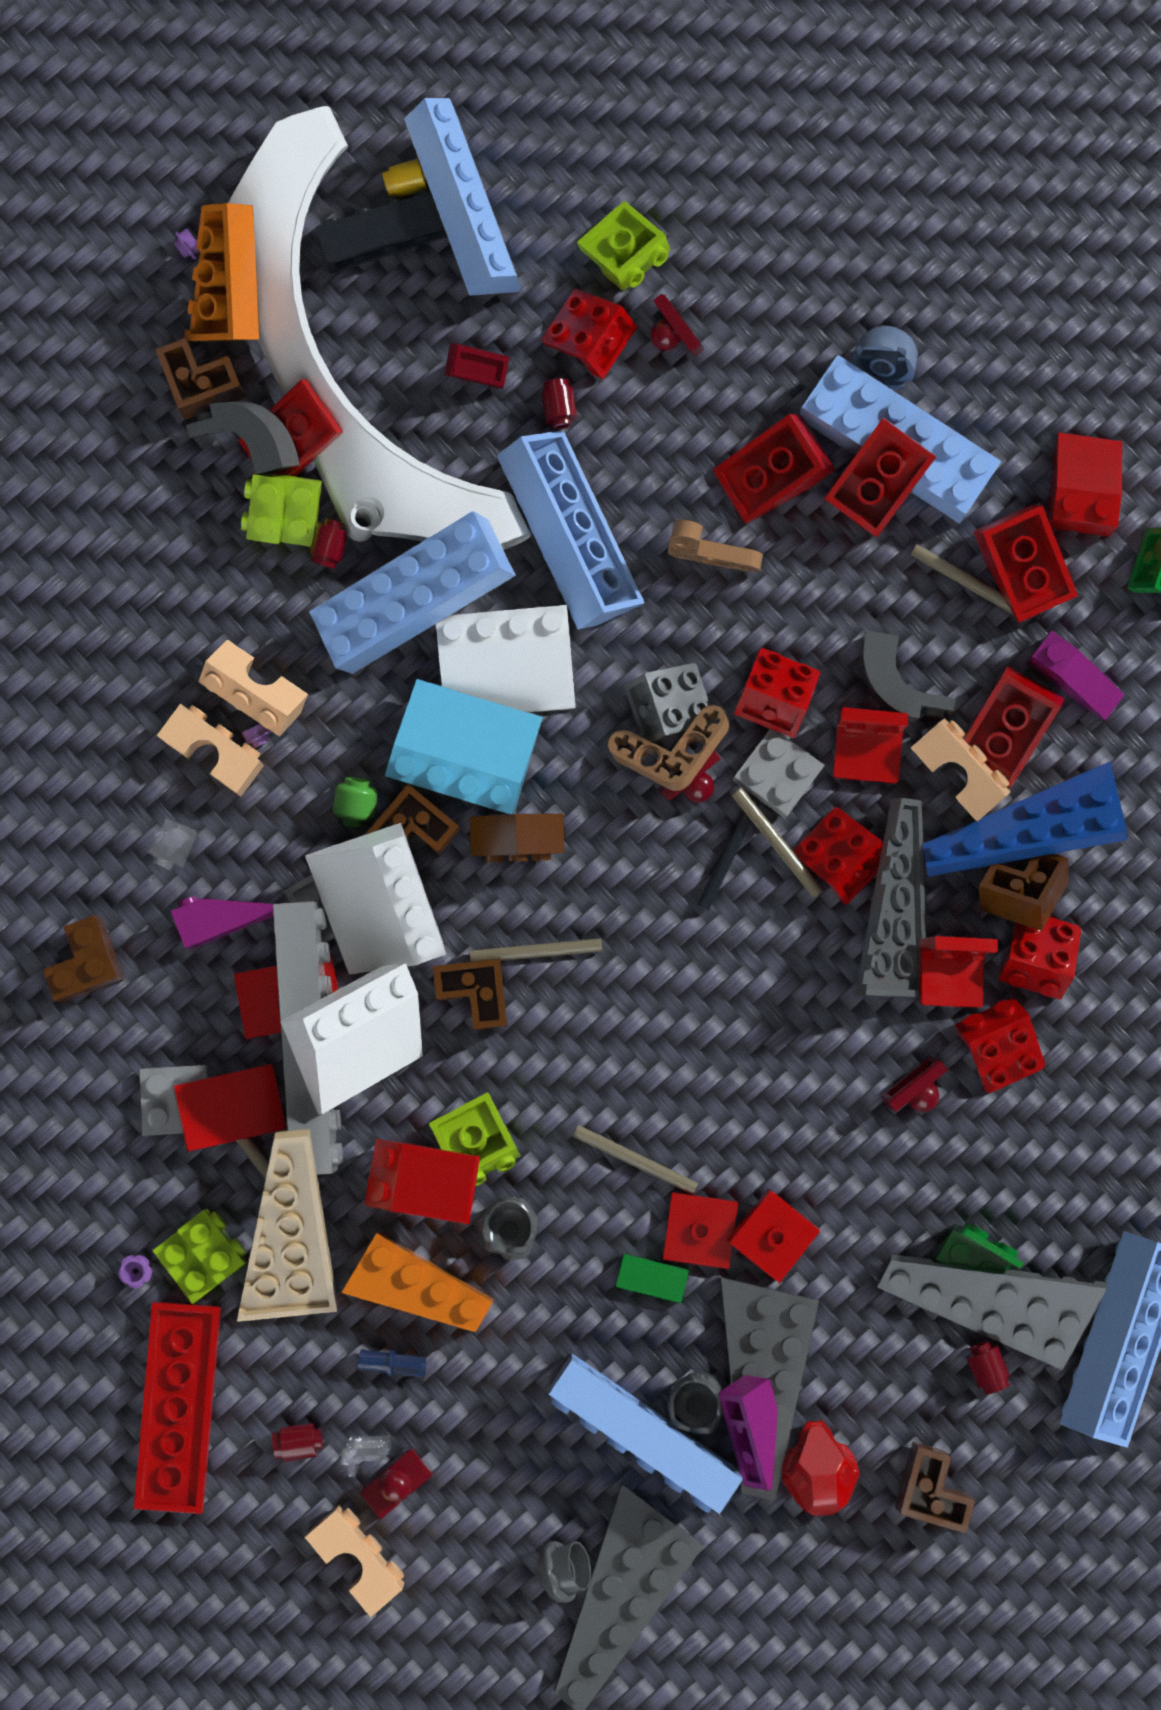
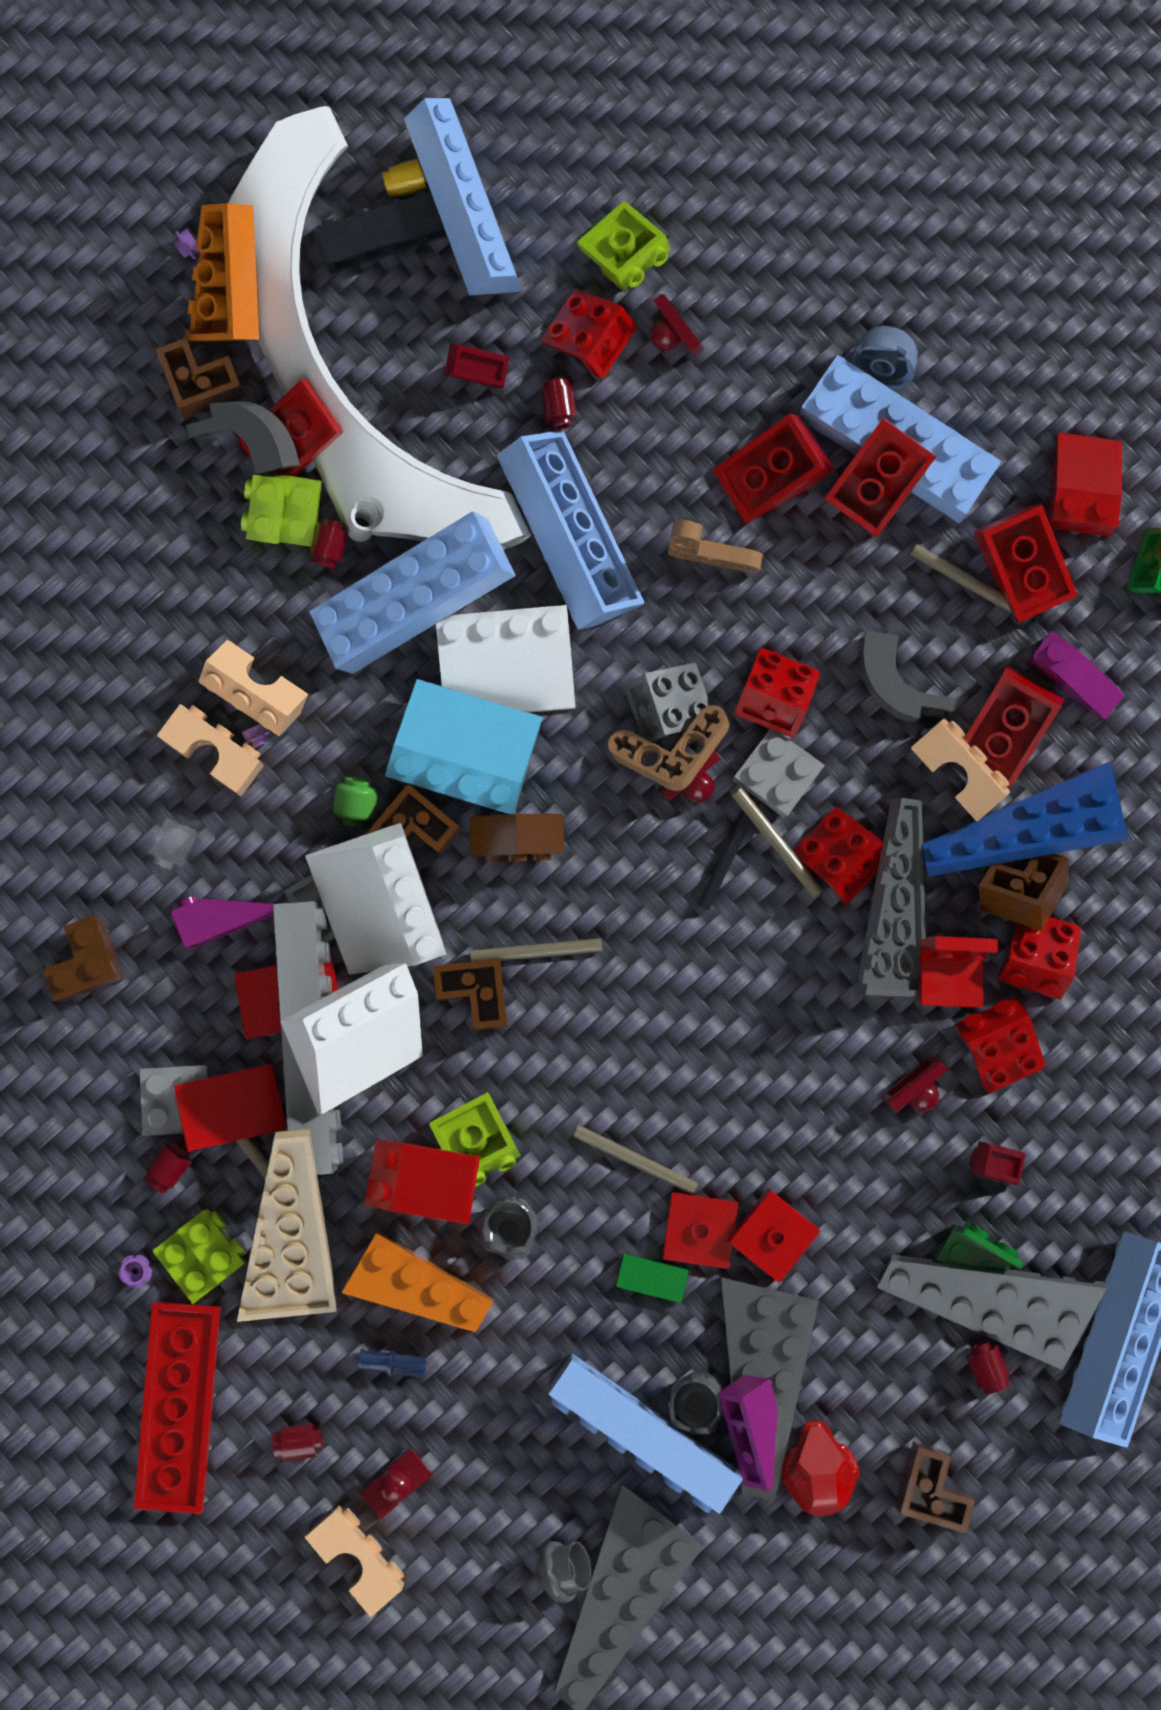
(167, 1167): none -> dark red brick
(370, 1447): clear bracket -> none
(869, 745): red bracket -> none
(997, 1163): none -> dark red tile

